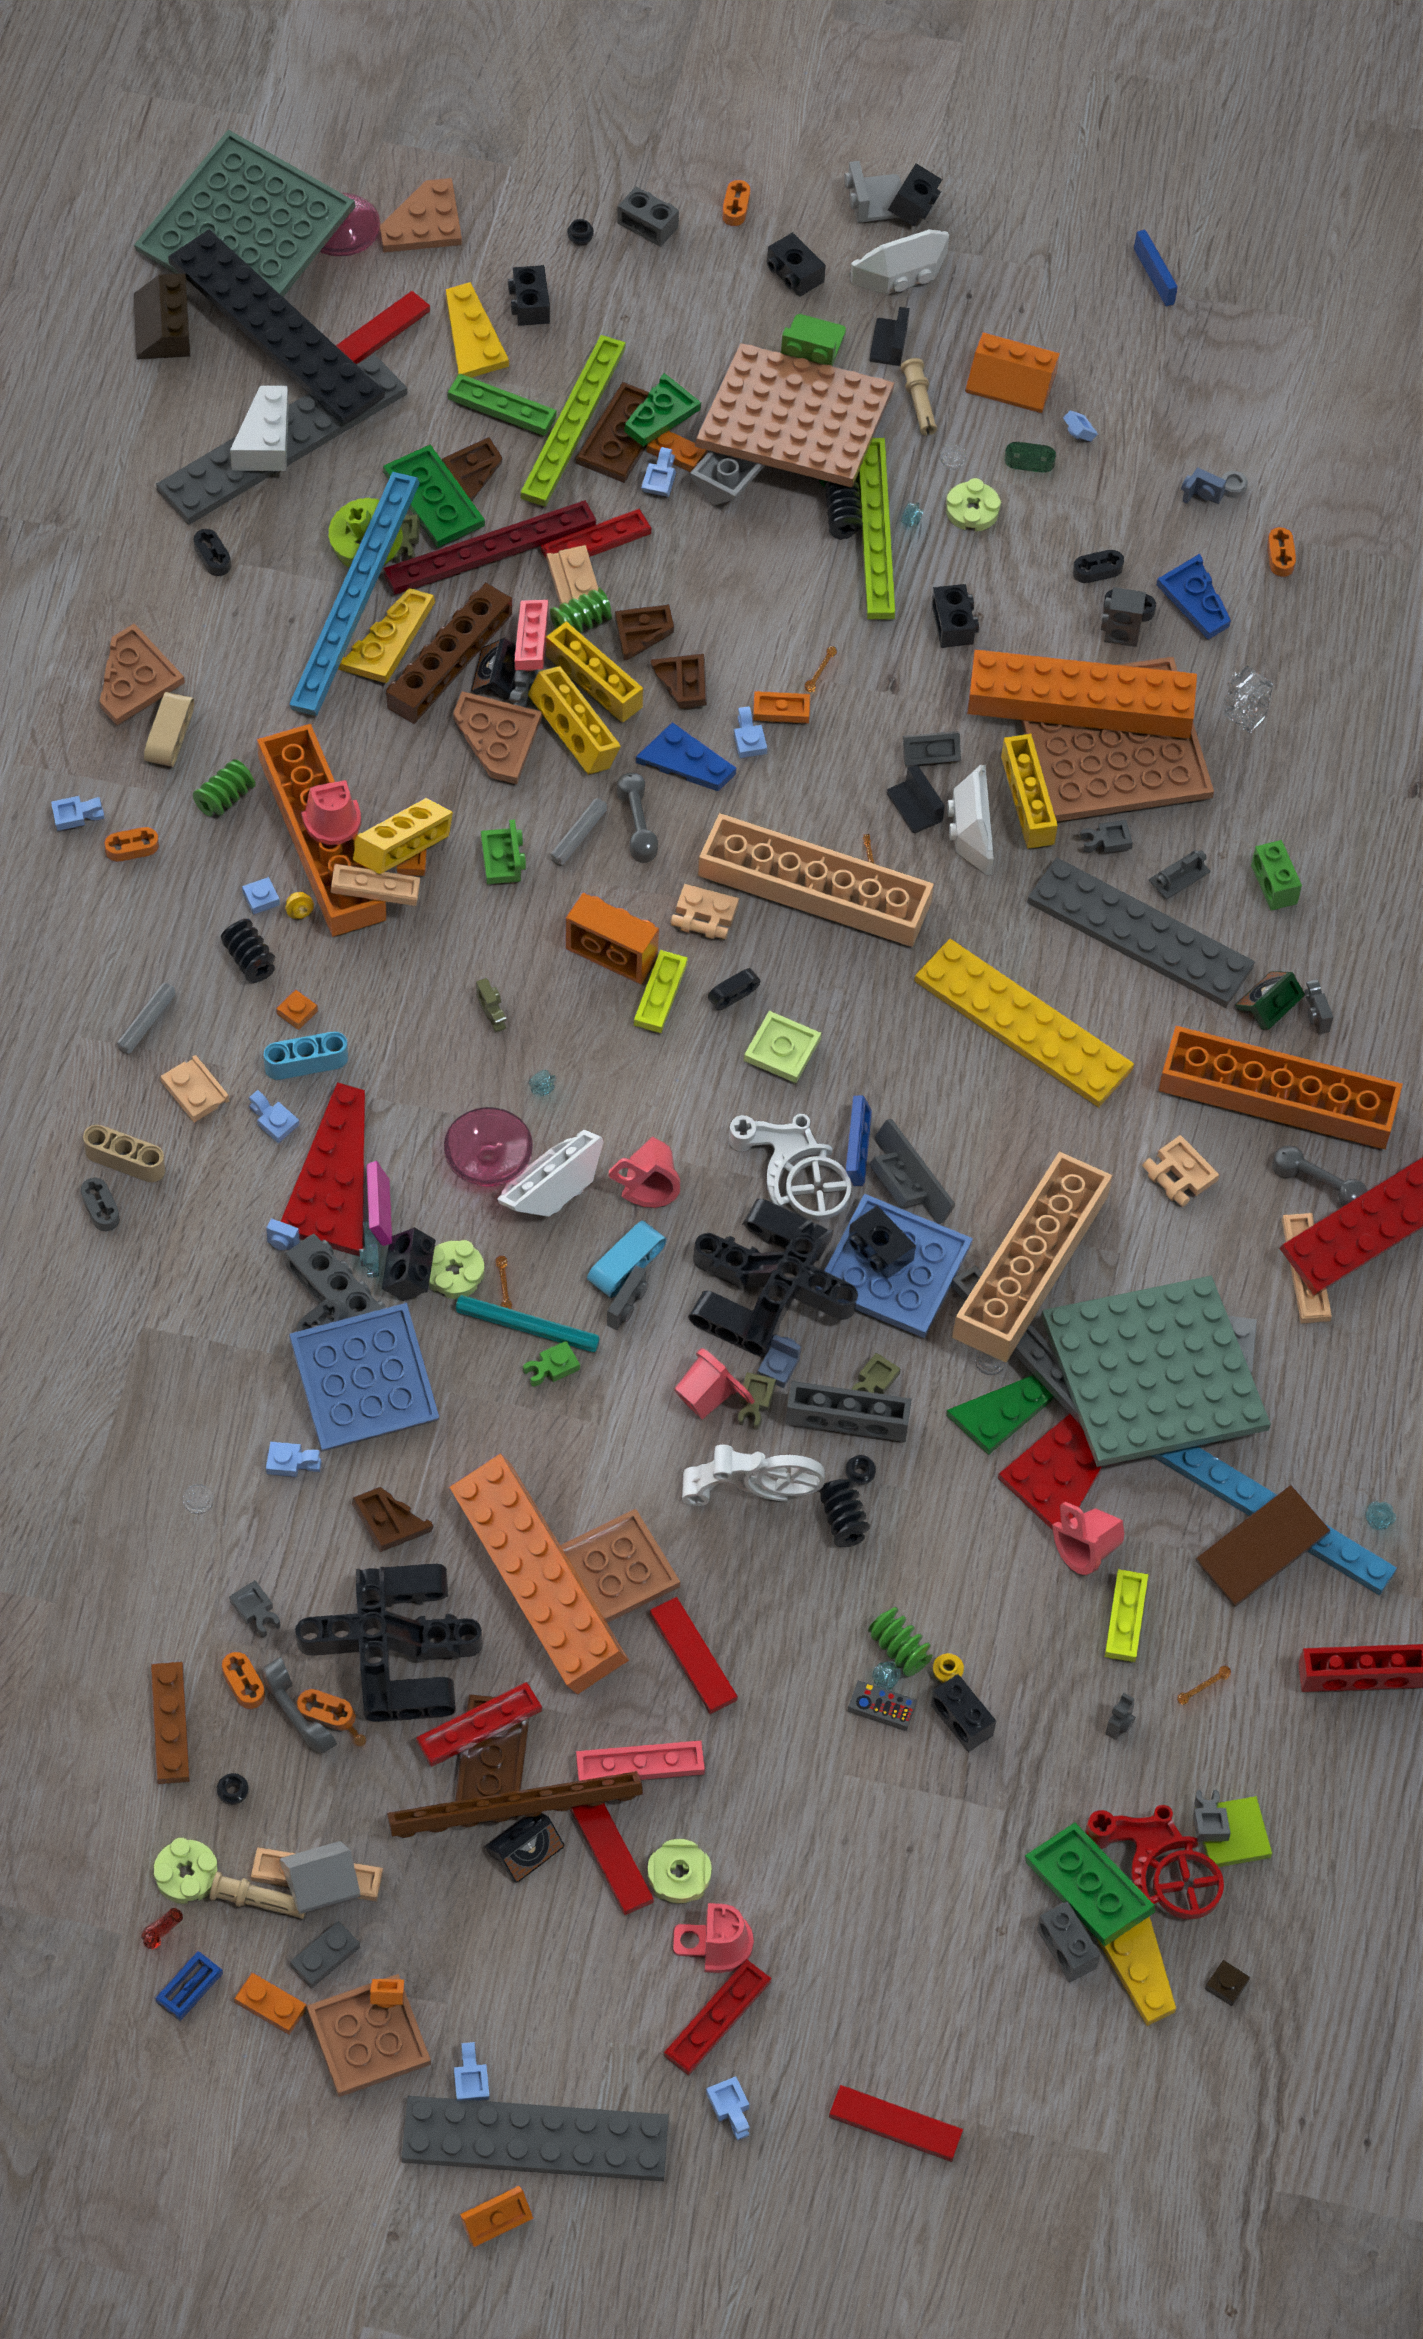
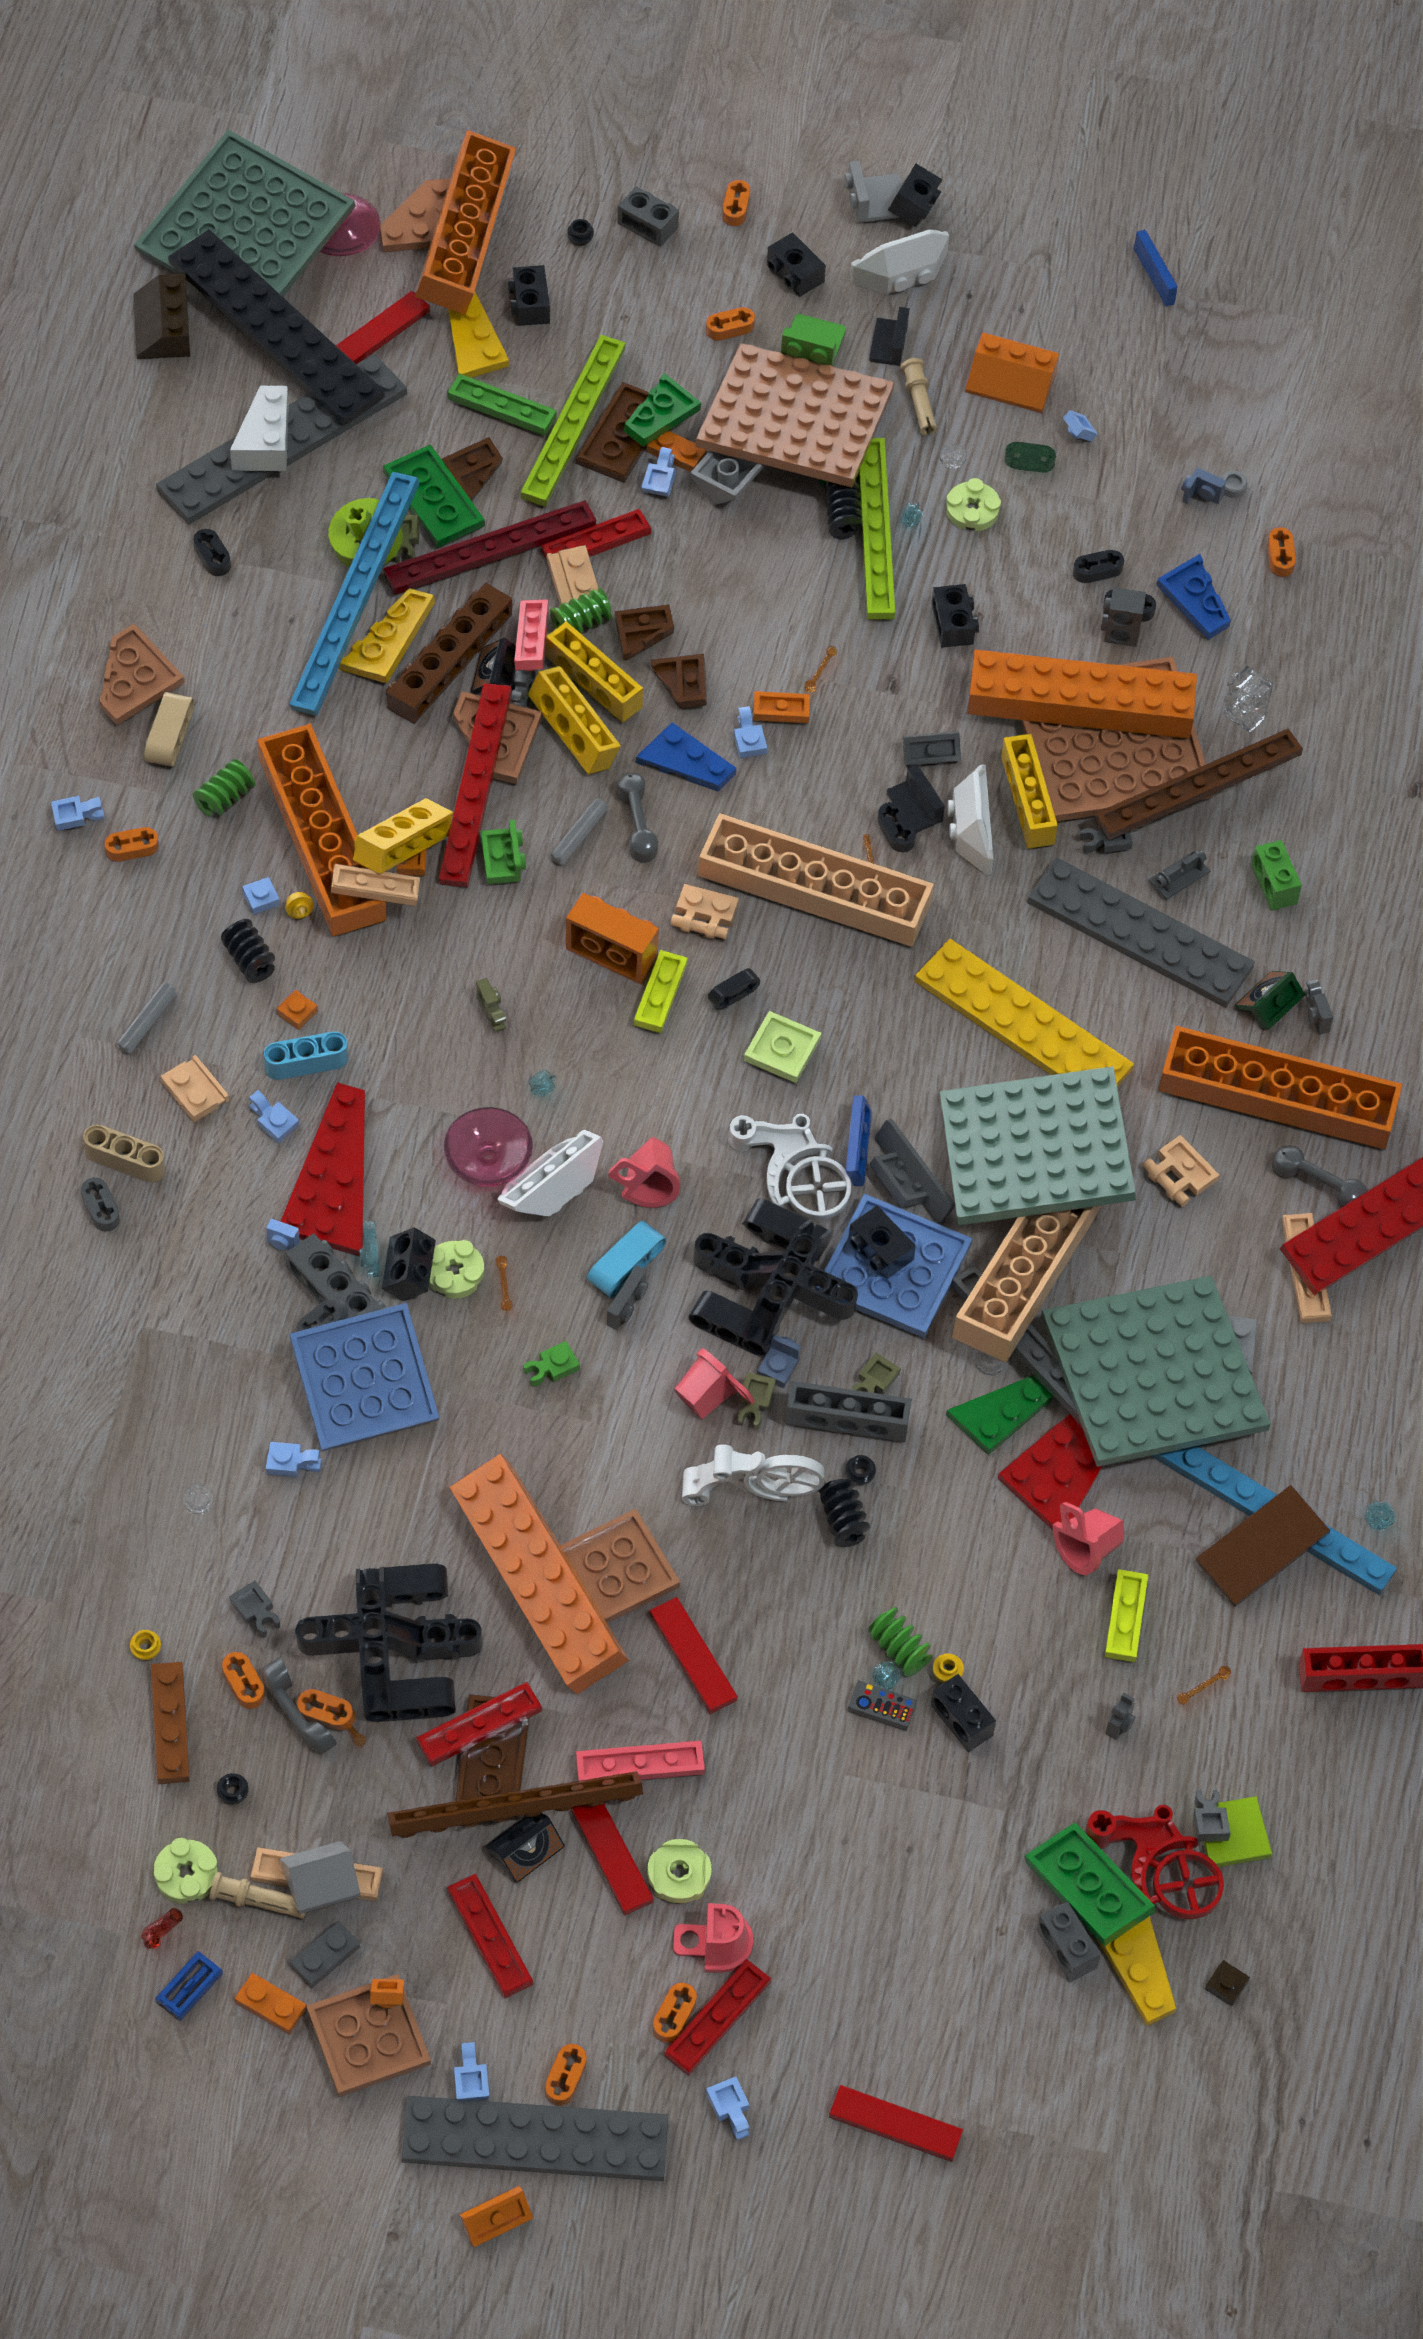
(142, 1637): none -> yellow plate
(331, 813): coral container -> none
(379, 1203): dark pink tile -> none
(388, 1520): reddish brown wing -> none
(465, 222): none -> orange brick
(475, 785): none -> red plate
(490, 1936): none -> red tile
(527, 1323): teal axle -> none
(559, 2071): none -> orange beam
(668, 2009): none -> orange beam
(730, 323): none -> orange beam
(901, 825): none -> black beam
(1037, 1146): none -> sand green plate
(1198, 784): none -> reddish brown plate

